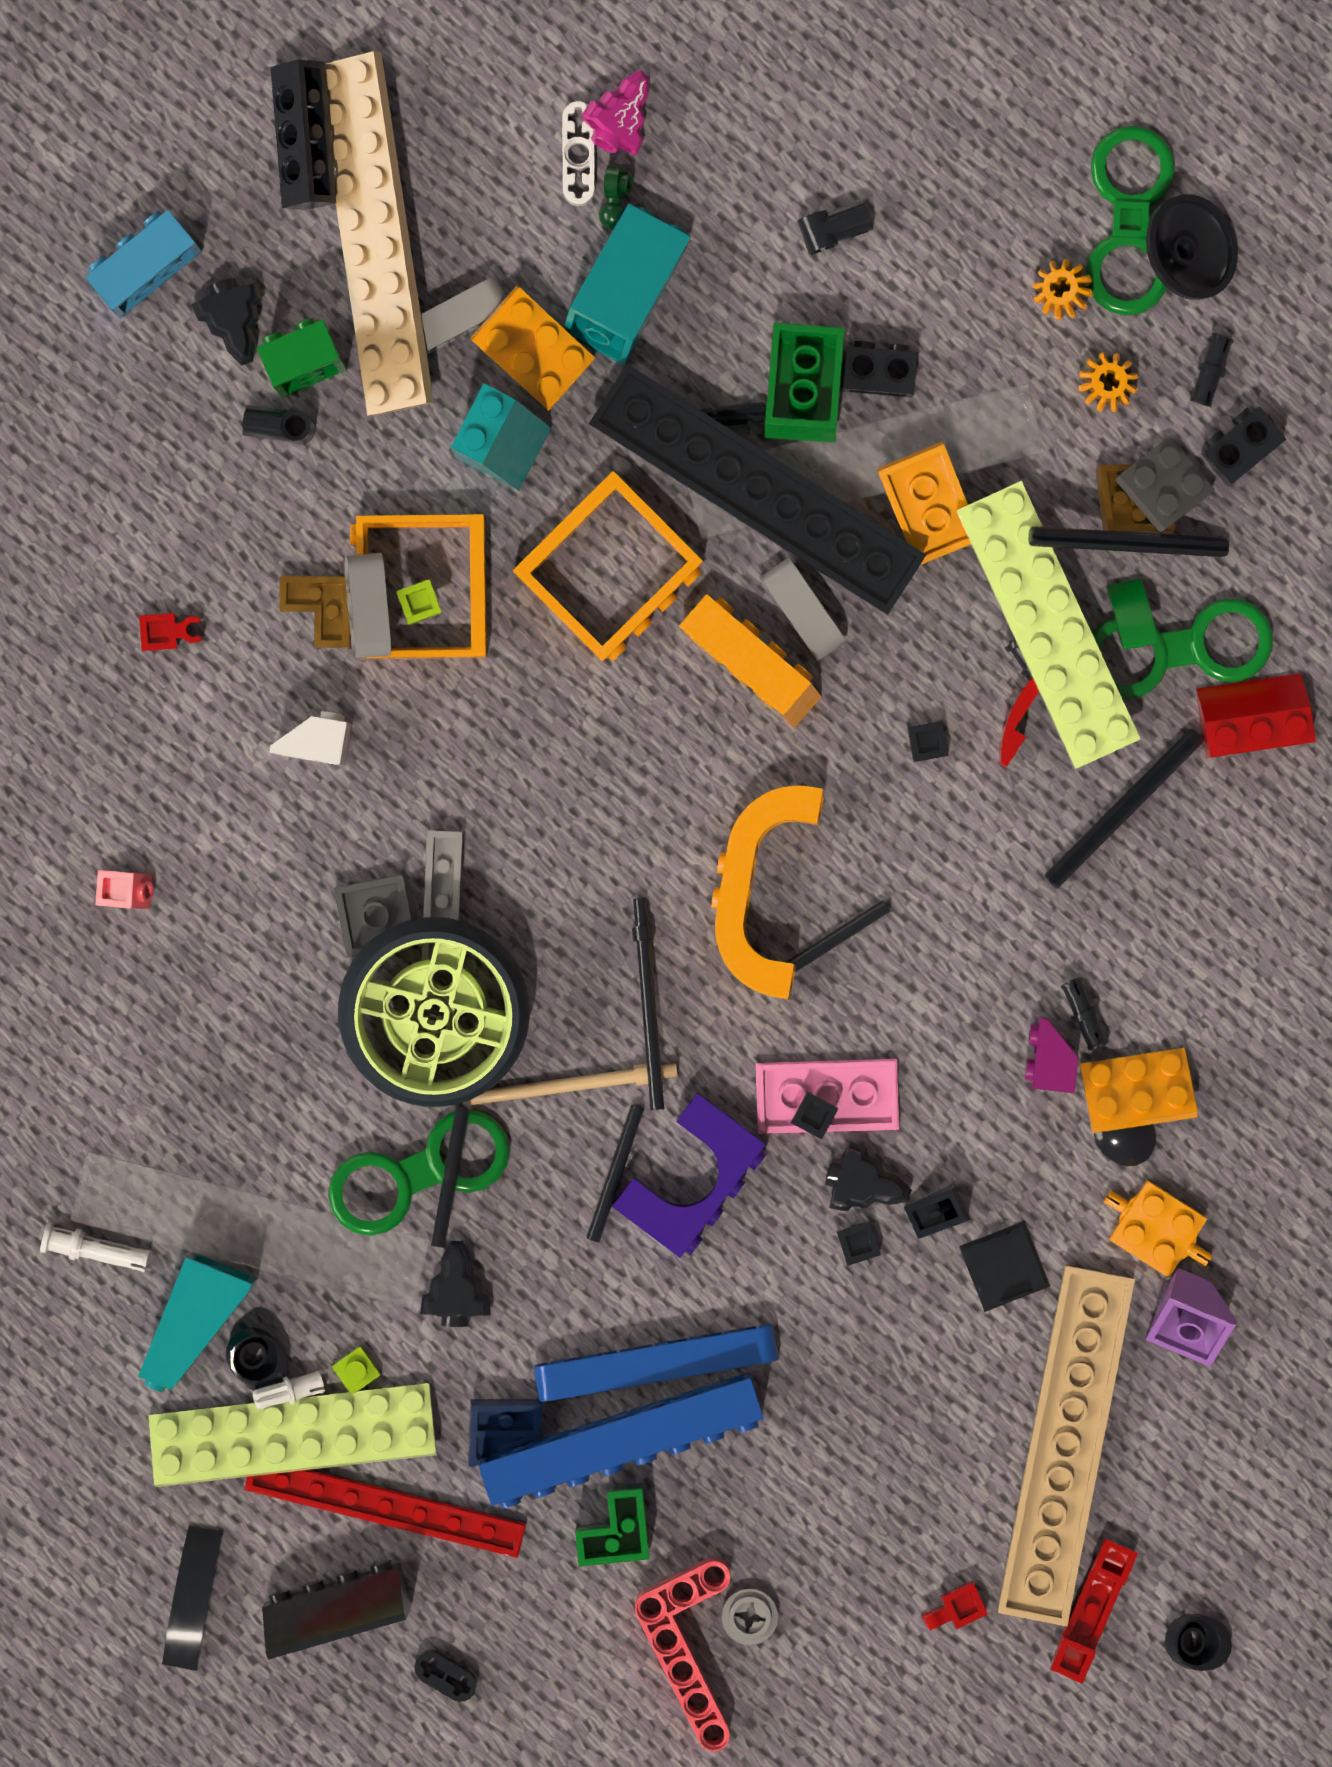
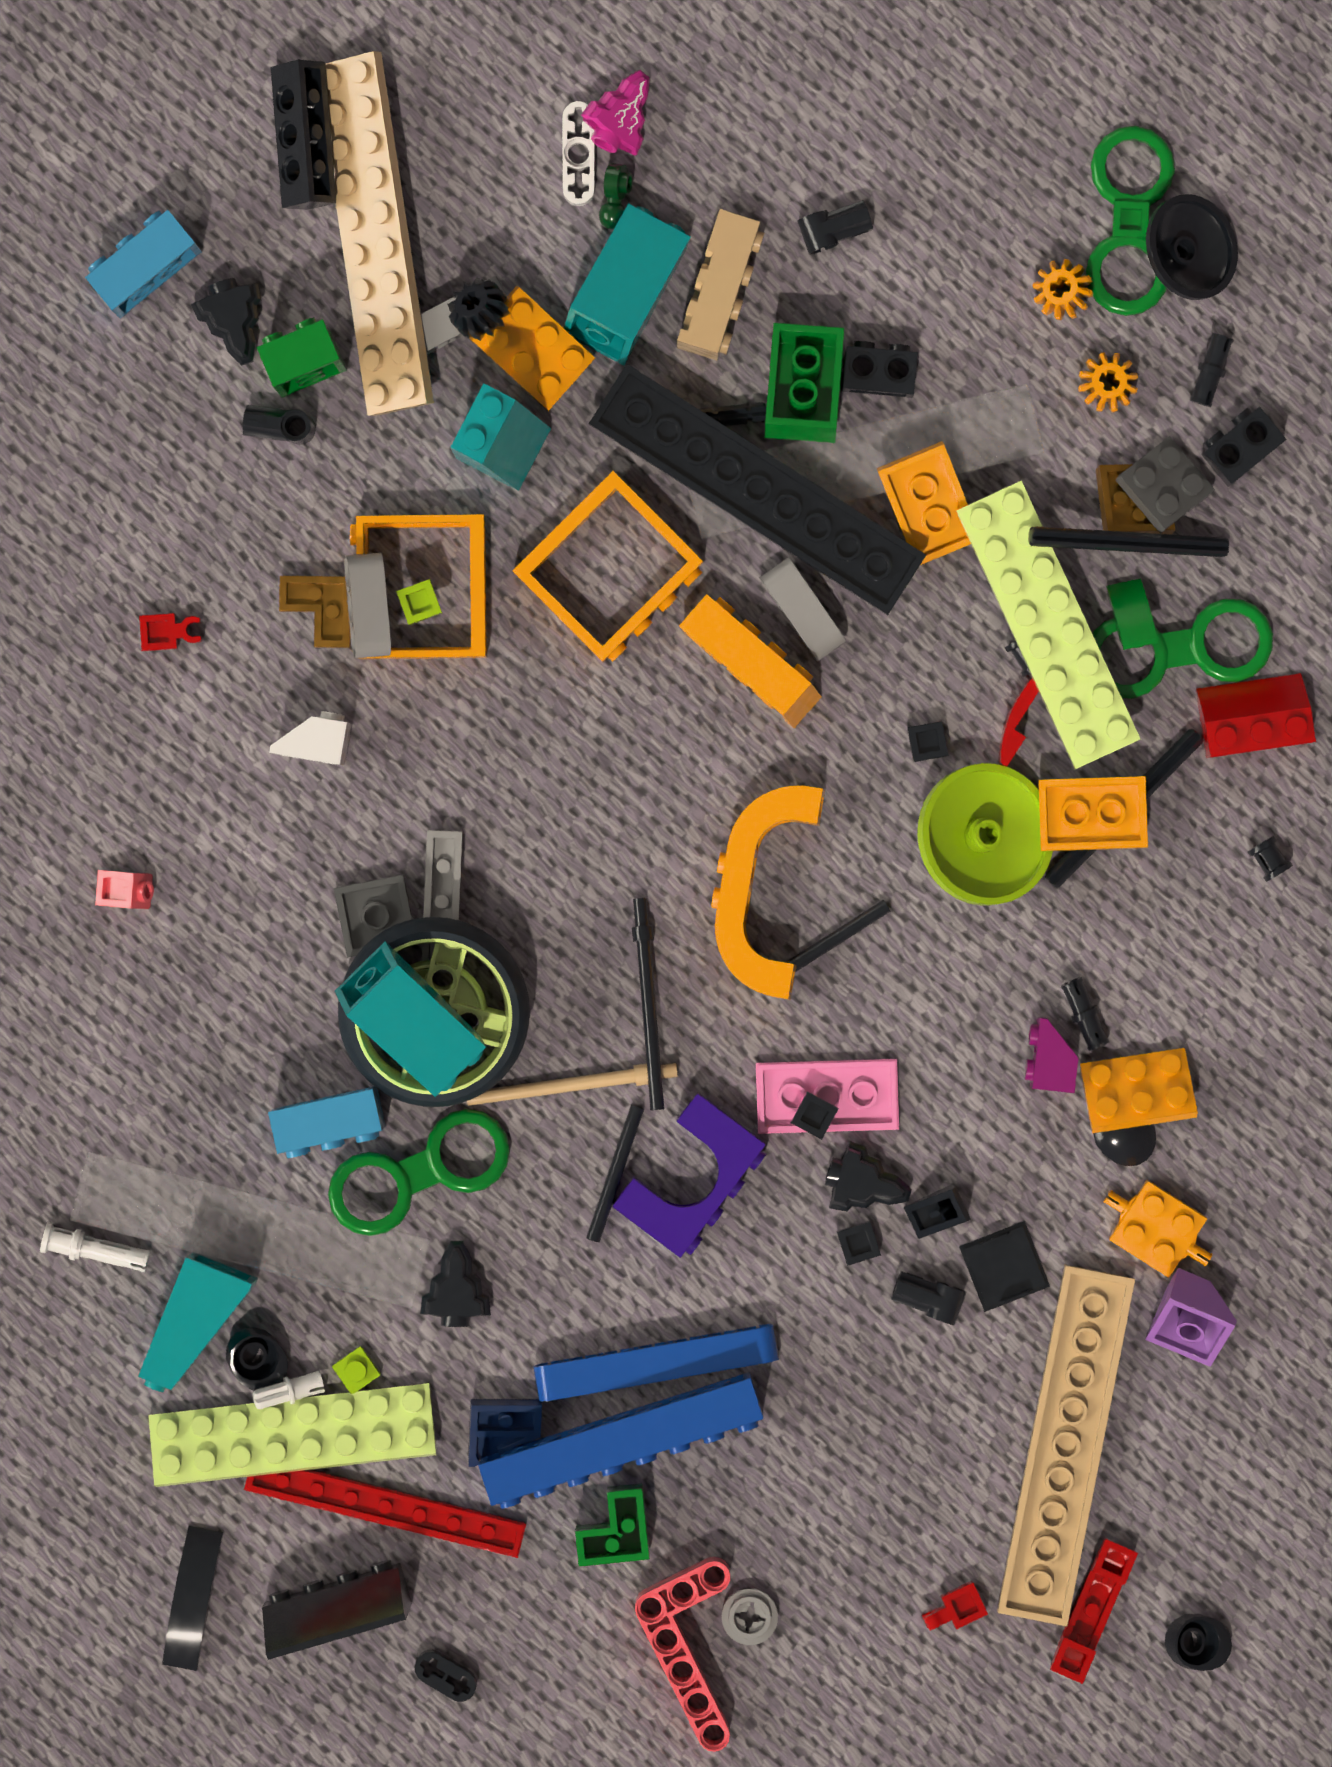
(327, 1122): none -> dark azure brick
(409, 1020): none -> teal slope
(450, 1177): black bar -> none
(478, 308): none -> black gear
(719, 285): none -> tan wedge
(935, 1299): none -> black piece
(983, 834): none -> lime dish
(1093, 813): none -> light orange plate
(1270, 858): none -> black bush

